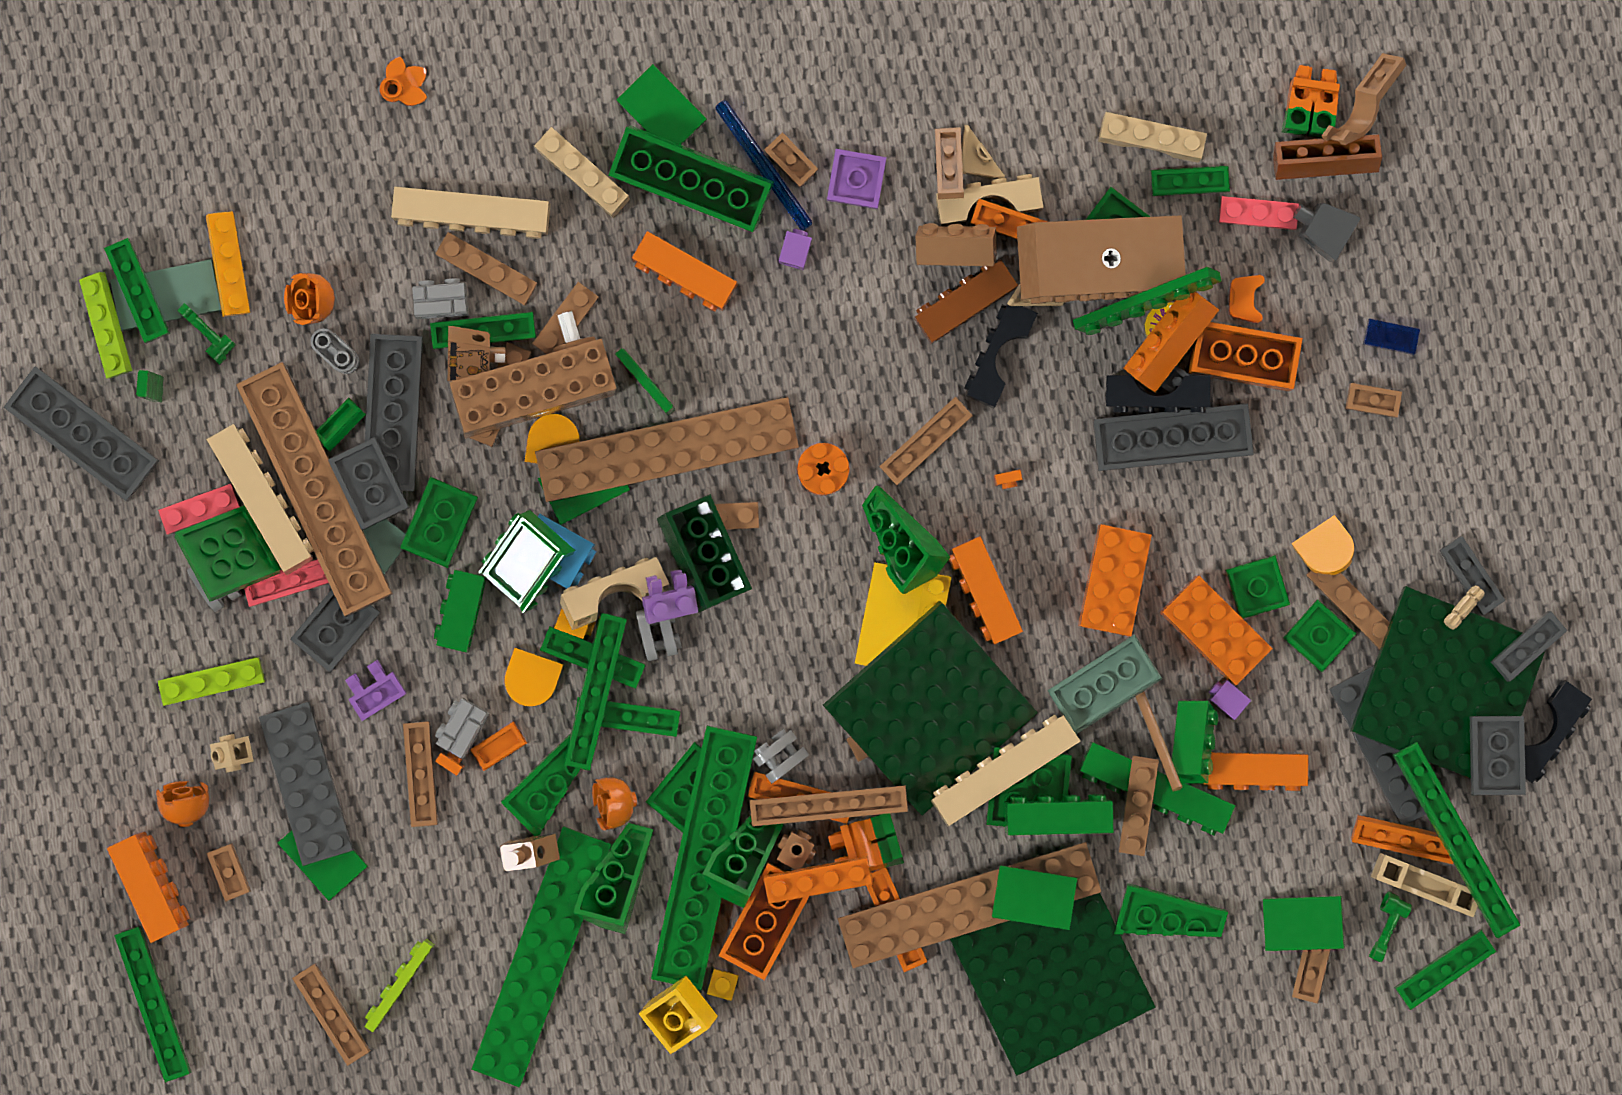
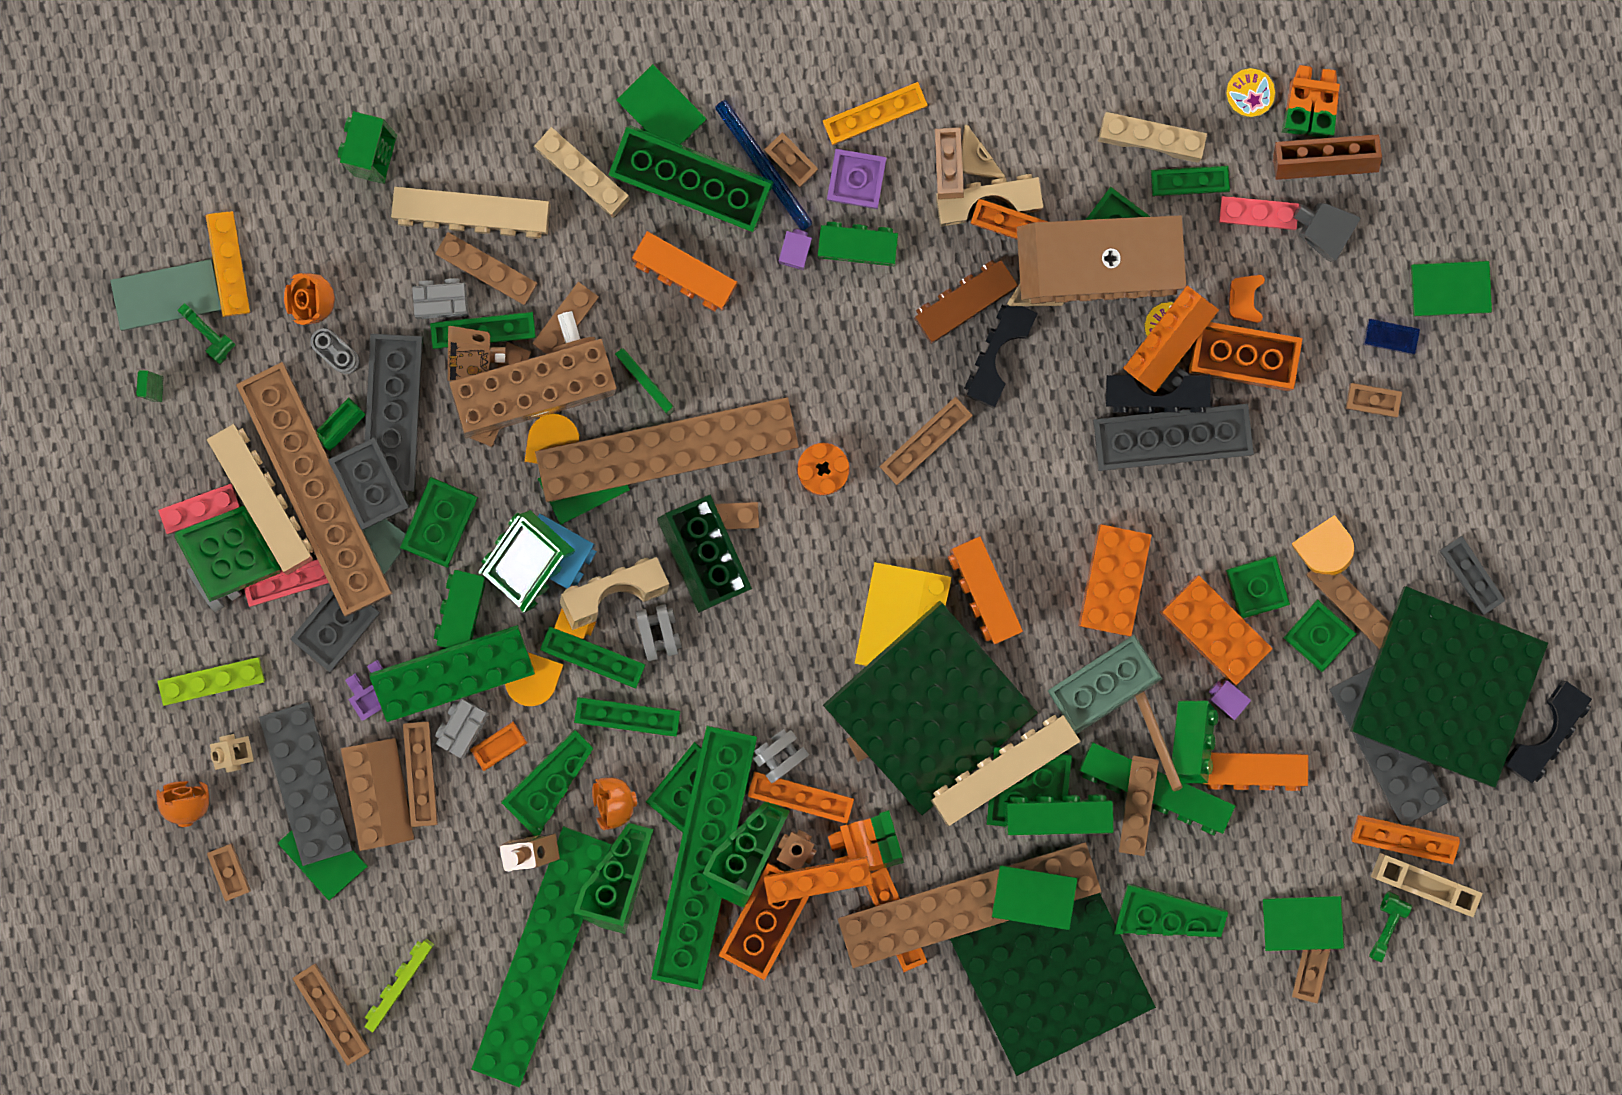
(81, 433): dark grey plate -> none
(105, 325): lime plate -> none
(137, 290): green plate -> none
(148, 886): orange brick -> none
(152, 1004): green plate -> none
(367, 147): none -> green brick
(377, 794): none -> medium nougat slope
(407, 81): orange plate -> none
(450, 762): orange plate -> none
(452, 673): none -> green plate
(595, 691): green plate -> none
(669, 604): medium lavender plate -> none
(678, 1015): yellow brick -> none
(722, 984): yellow plate -> none
(828, 806): medium nougat plate -> none
(857, 244): none -> green brick
(875, 113): none -> light orange plate
(907, 546): green wedge -> none
(956, 245): medium nougat brick -> none
(1008, 479): orange plate -> none
(1151, 299): green plate -> none
(1250, 93): none -> tile
(1367, 99): medium nougat piece -> none
(1445, 969): green plate -> none
(1451, 288): none -> green tile
(1456, 840): green tile -> none
(1464, 607): tan axle -> none
(1497, 755): dark grey plate -> none
(1529, 646): dark grey plate -> none

